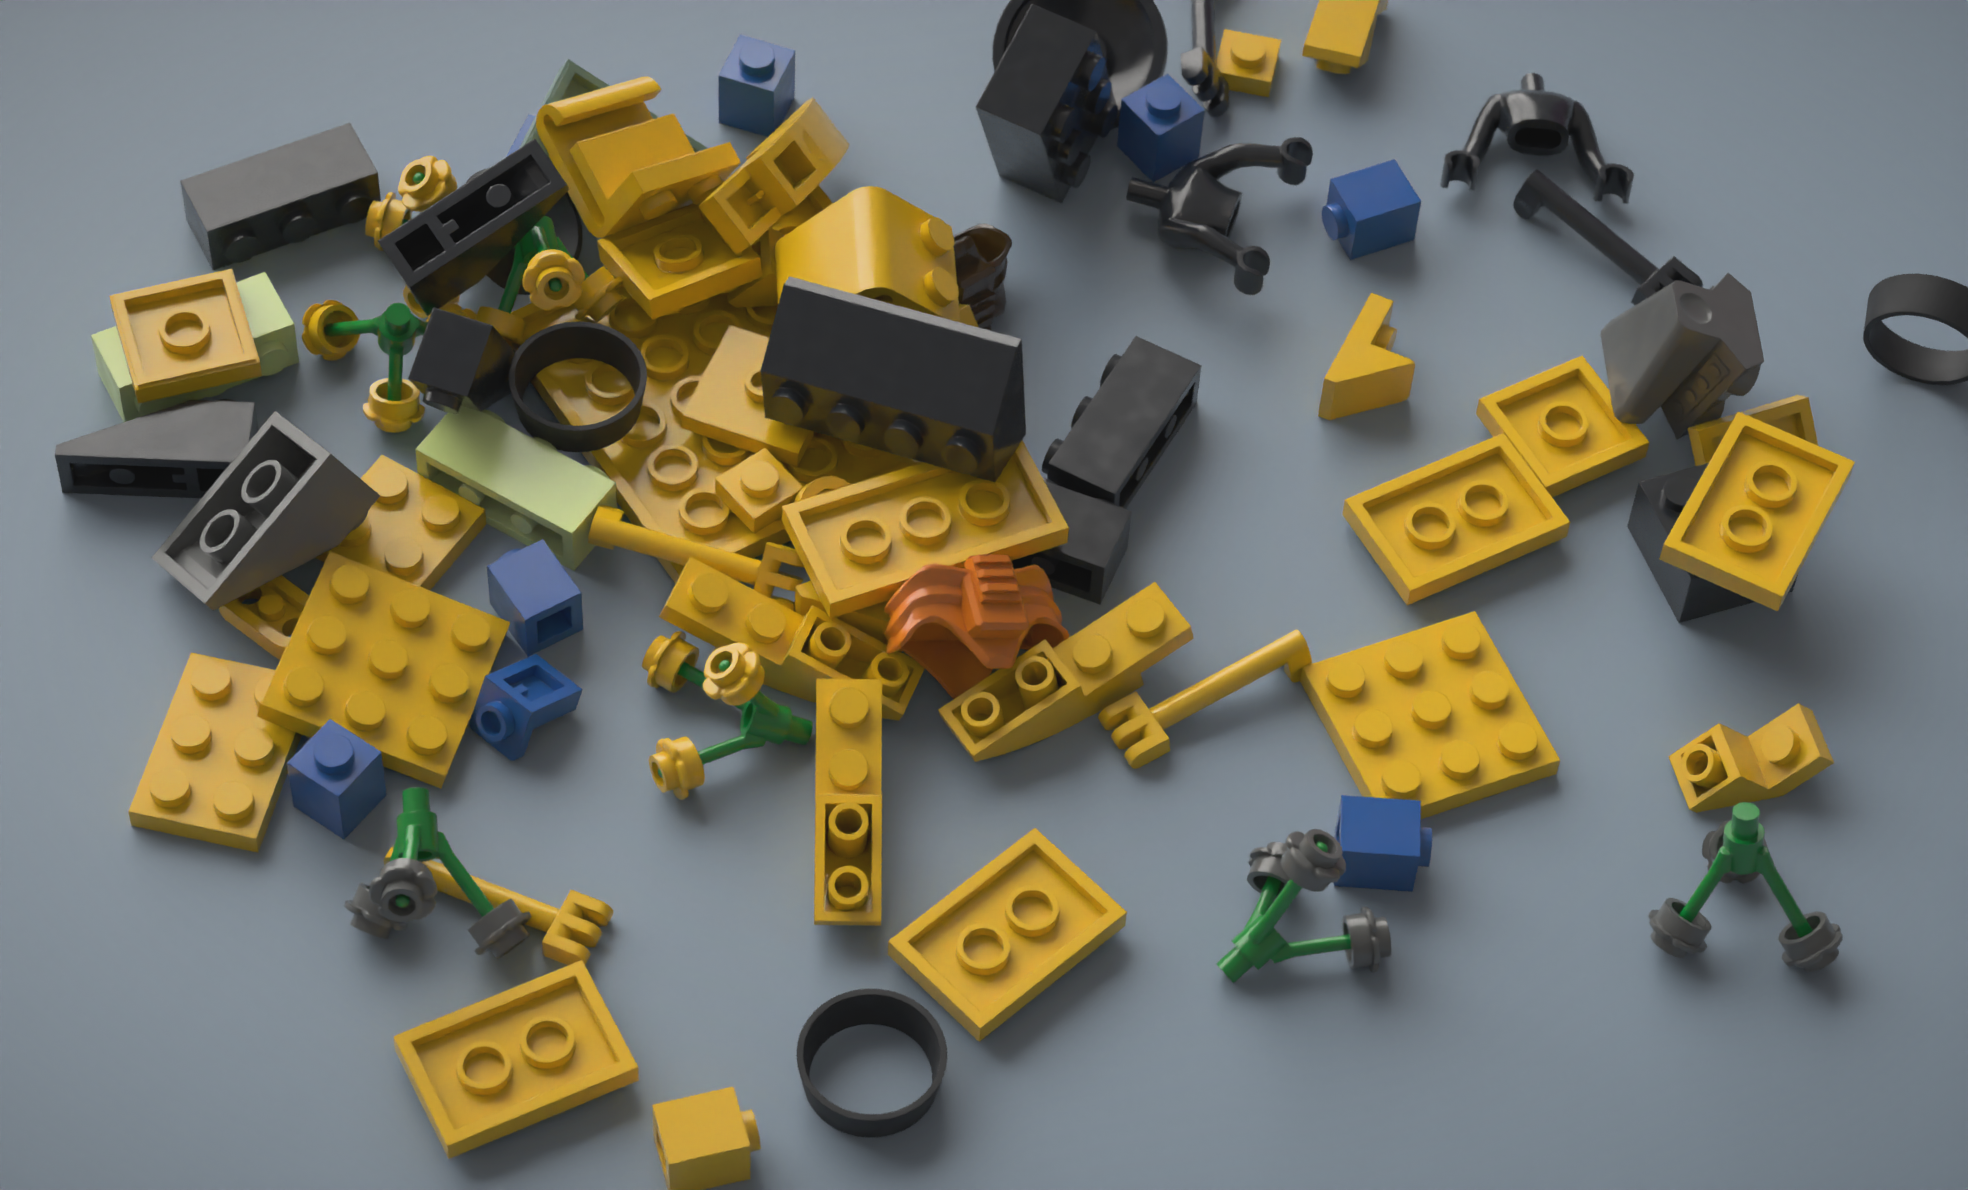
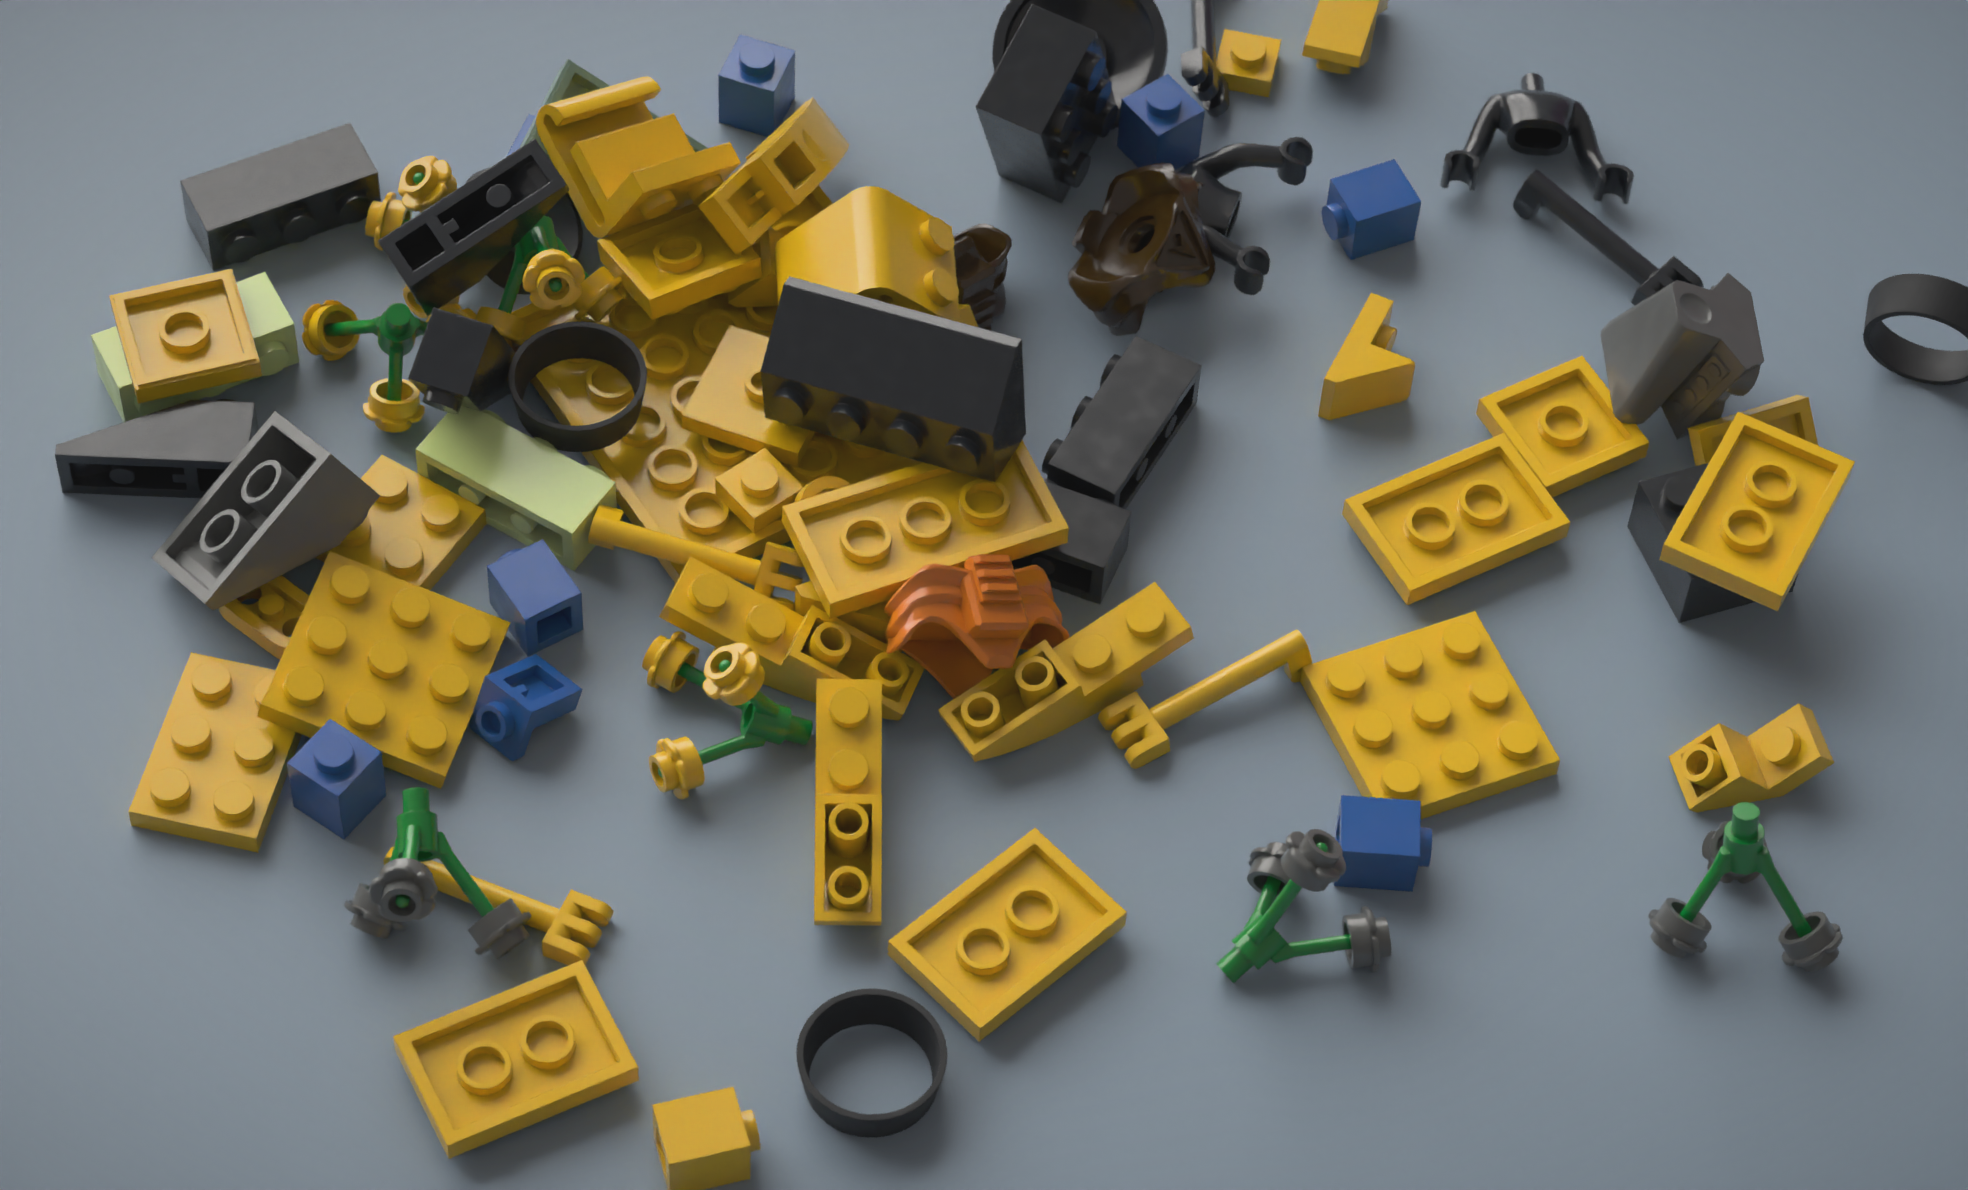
(1140, 245): none -> dark brown piece

